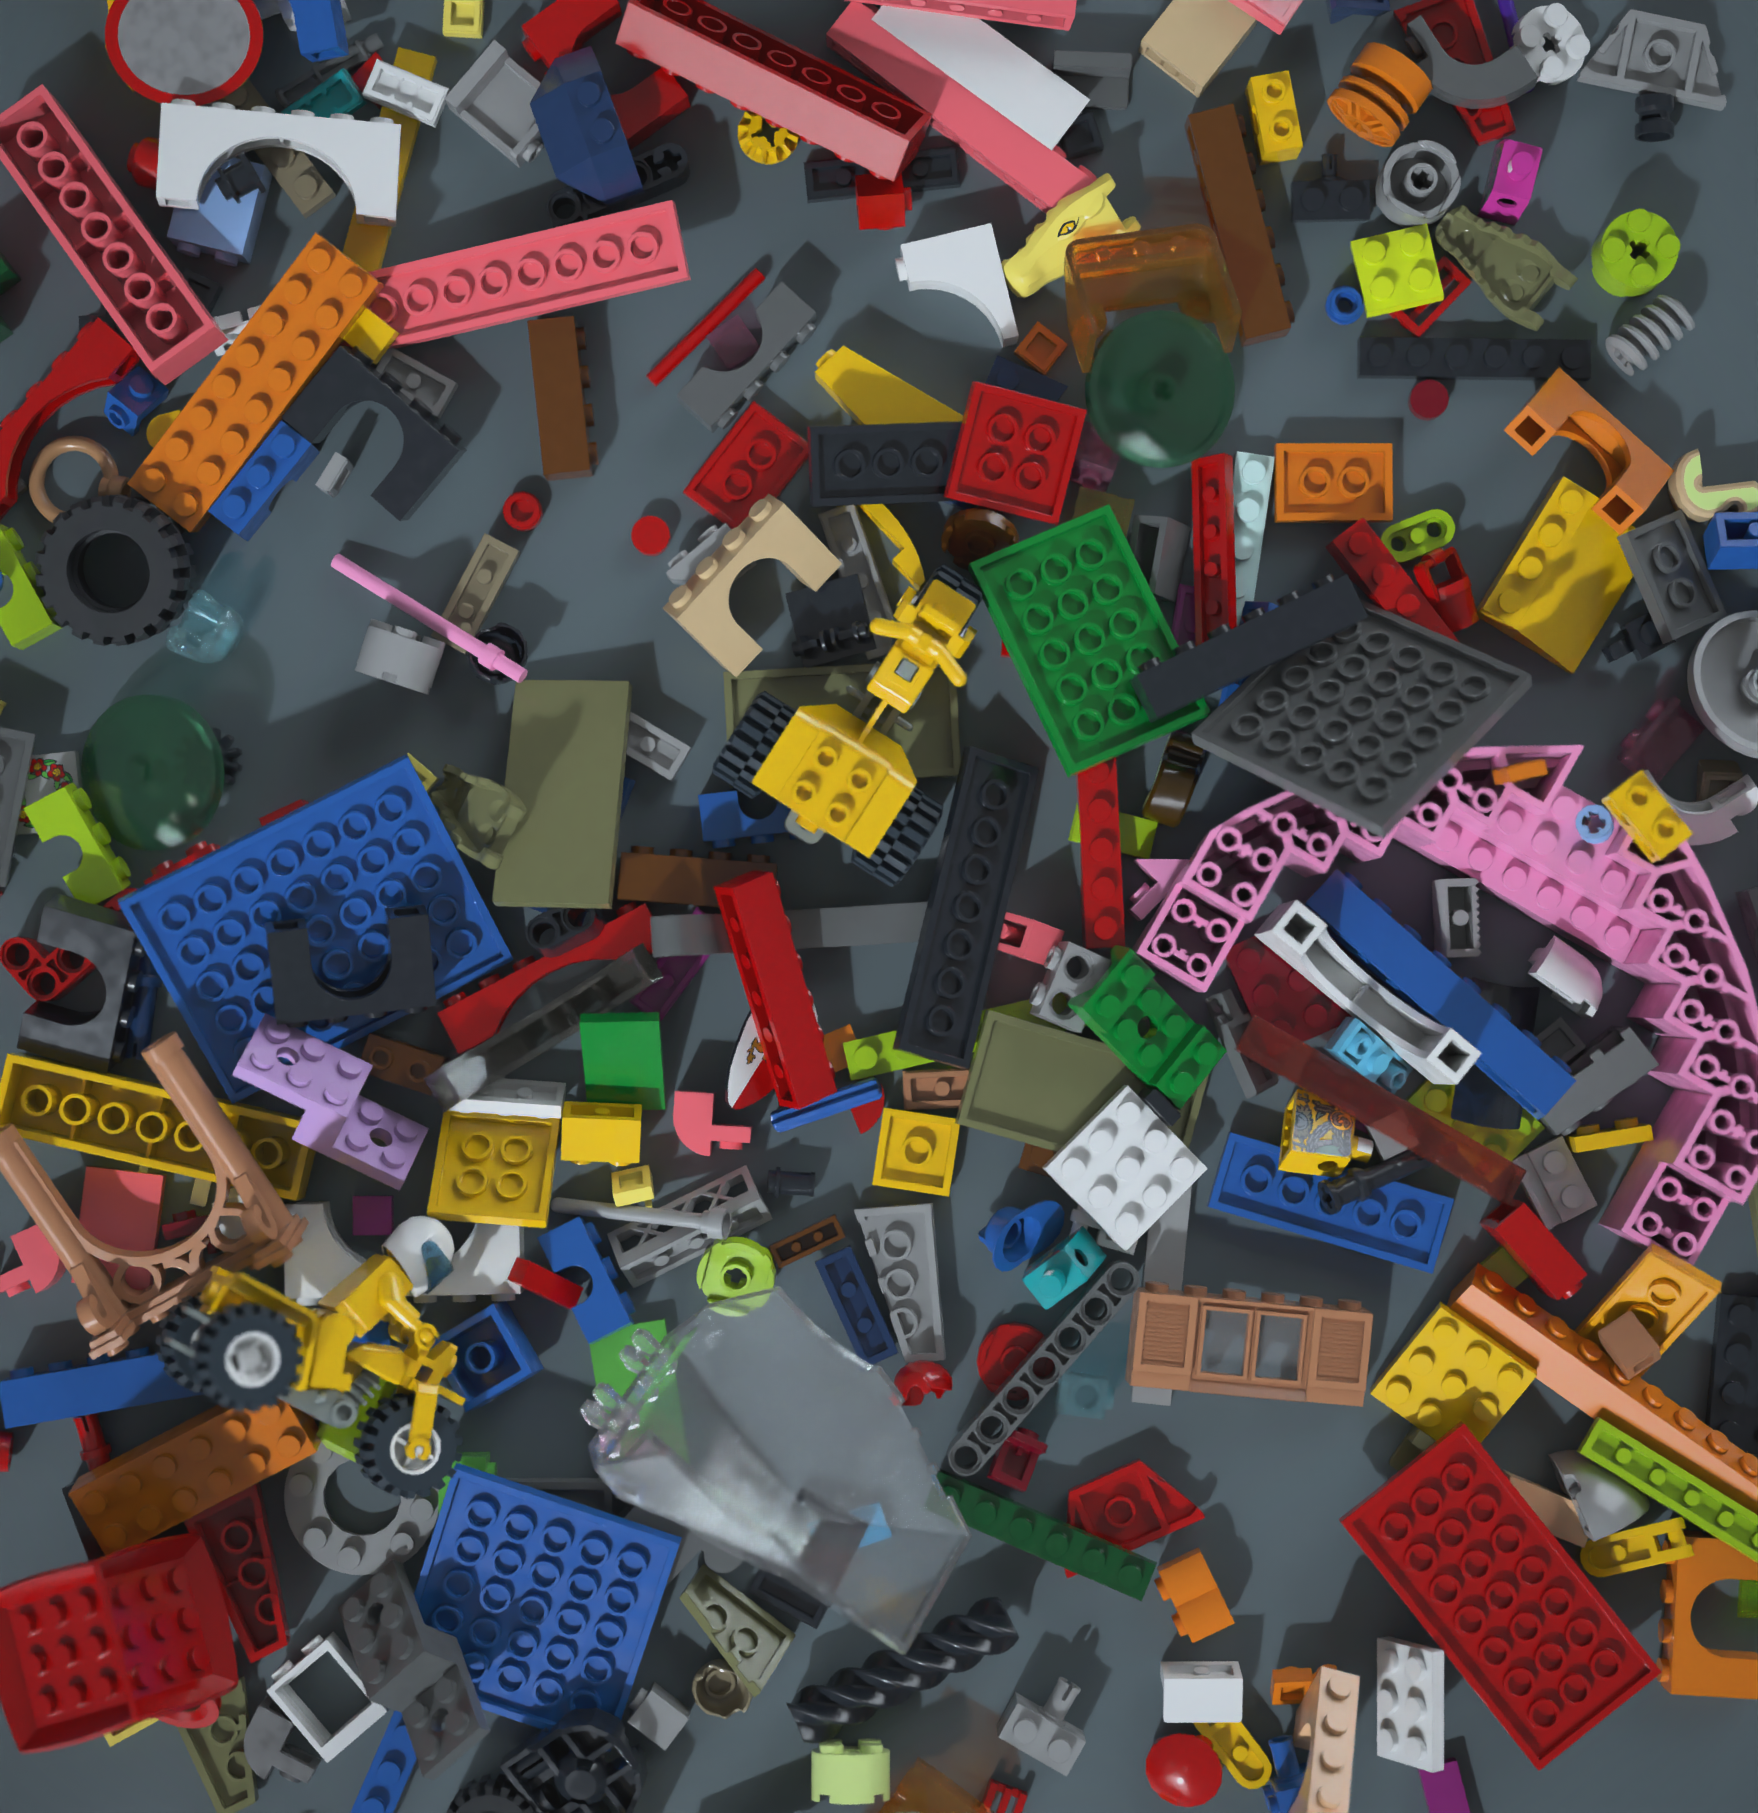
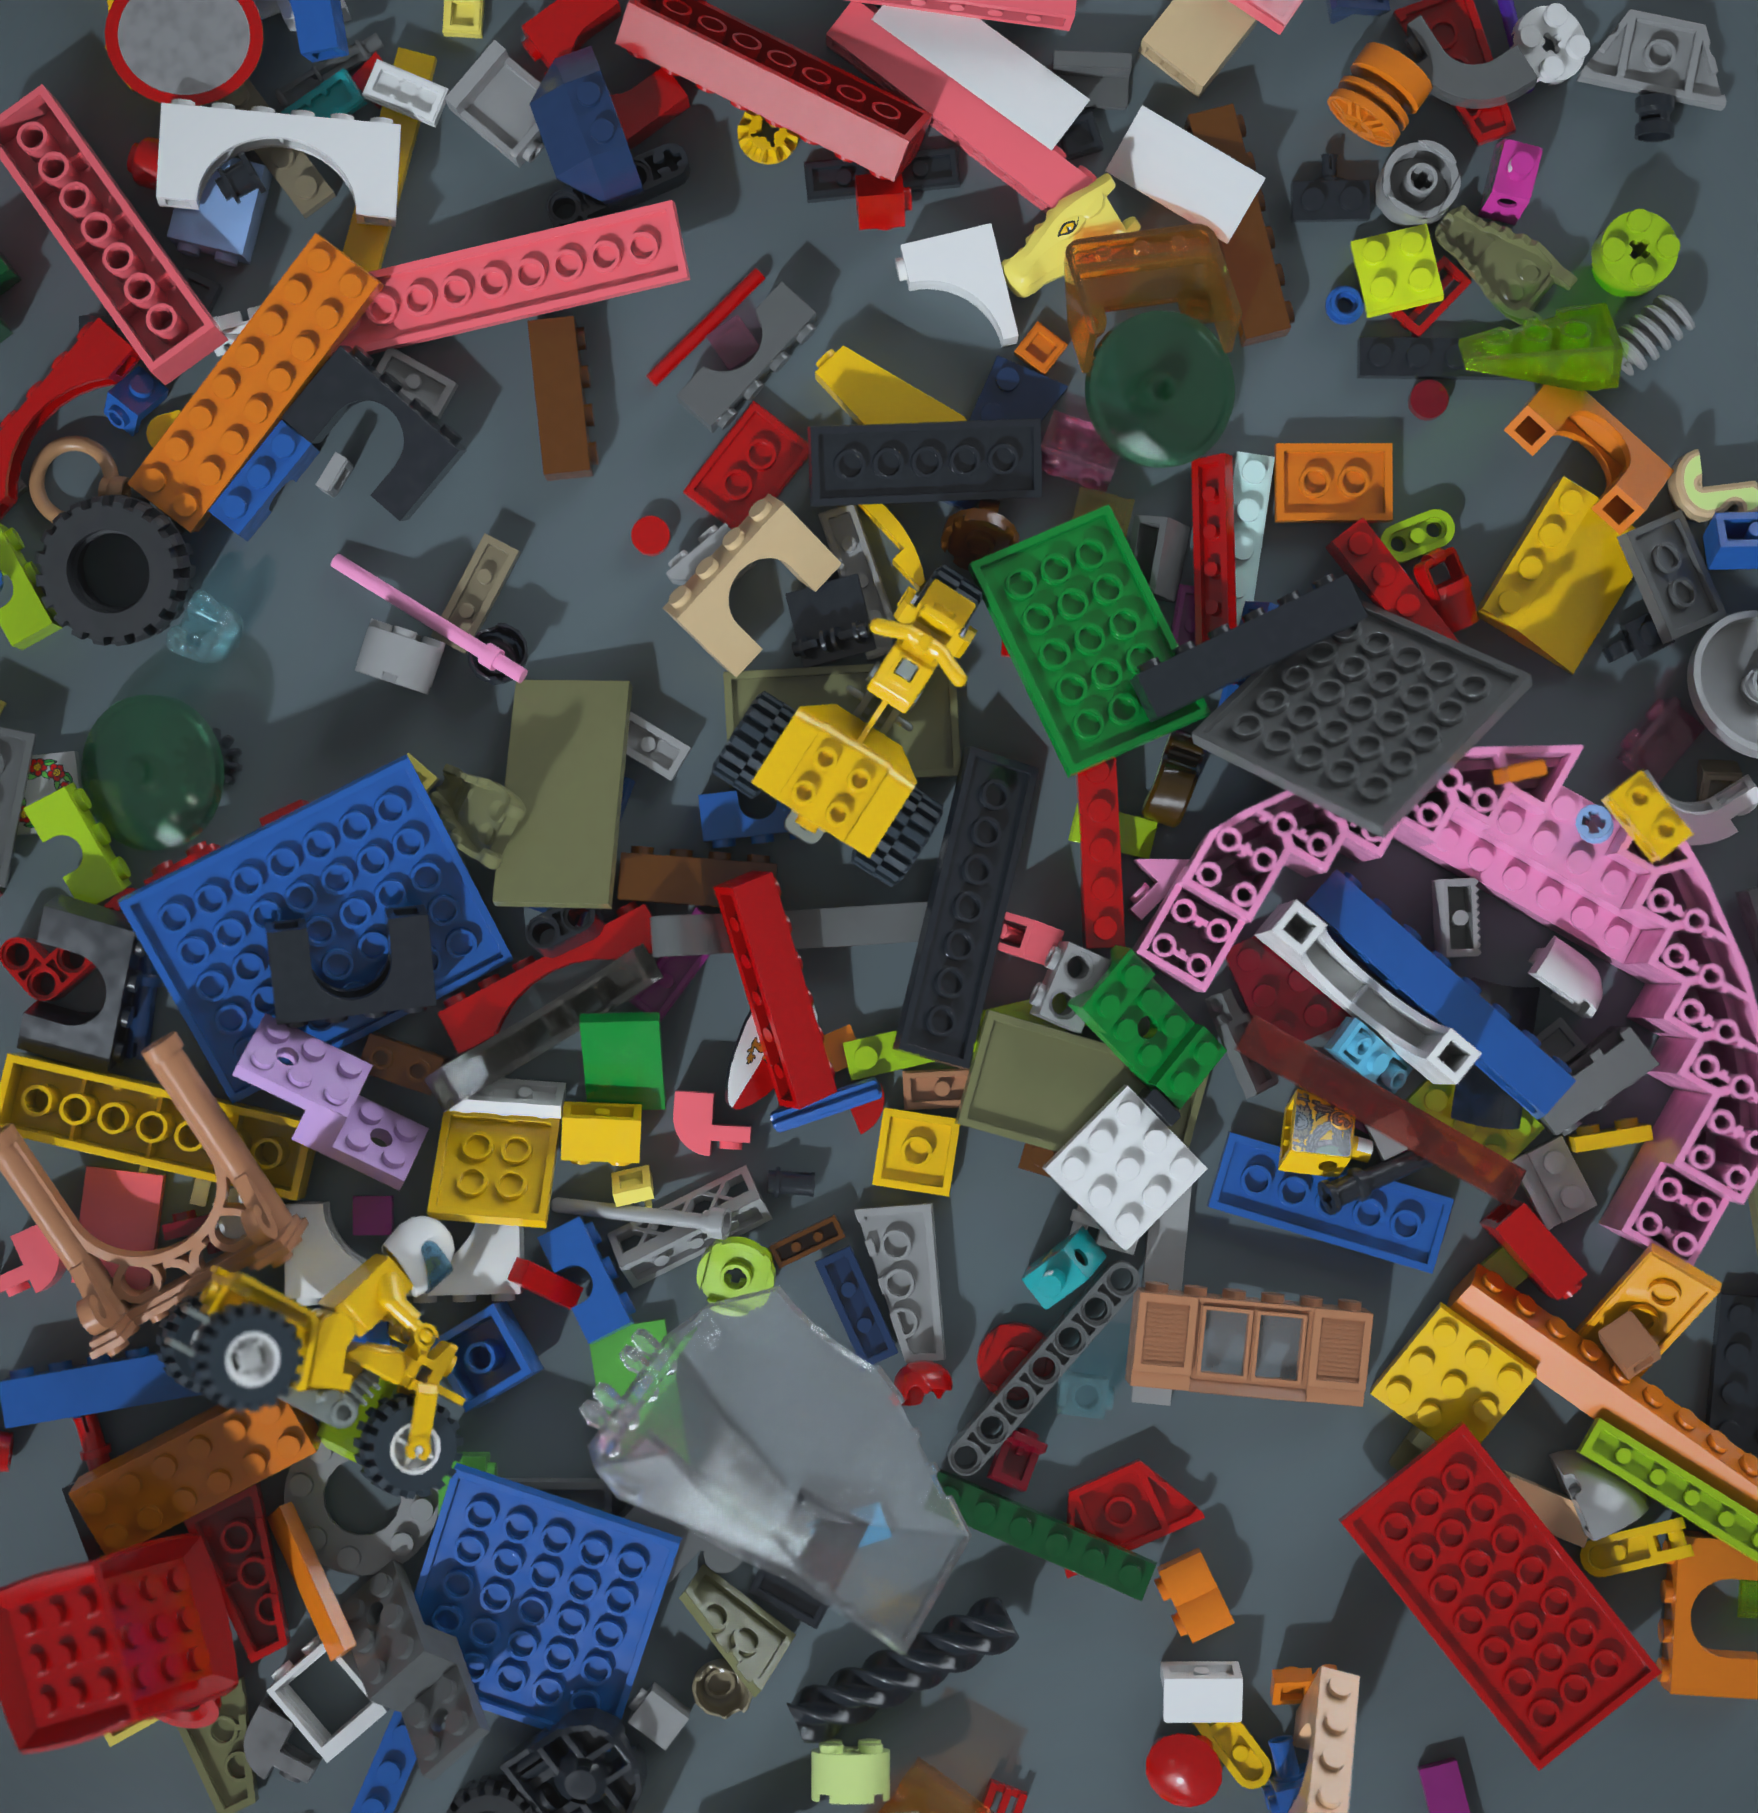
(311, 1581): none -> orange tile
(371, 335): yellow tile -> none
(522, 511): red tile -> none
(1015, 452): red plate -> none
(1021, 1233): blue piece -> none
(1042, 1729): light grey brick -> none
(1185, 174): none -> white sticker
(1273, 117): yellow brick -> none
(1410, 1703): white plate -> none
(1567, 351): none -> clear neon green wedge

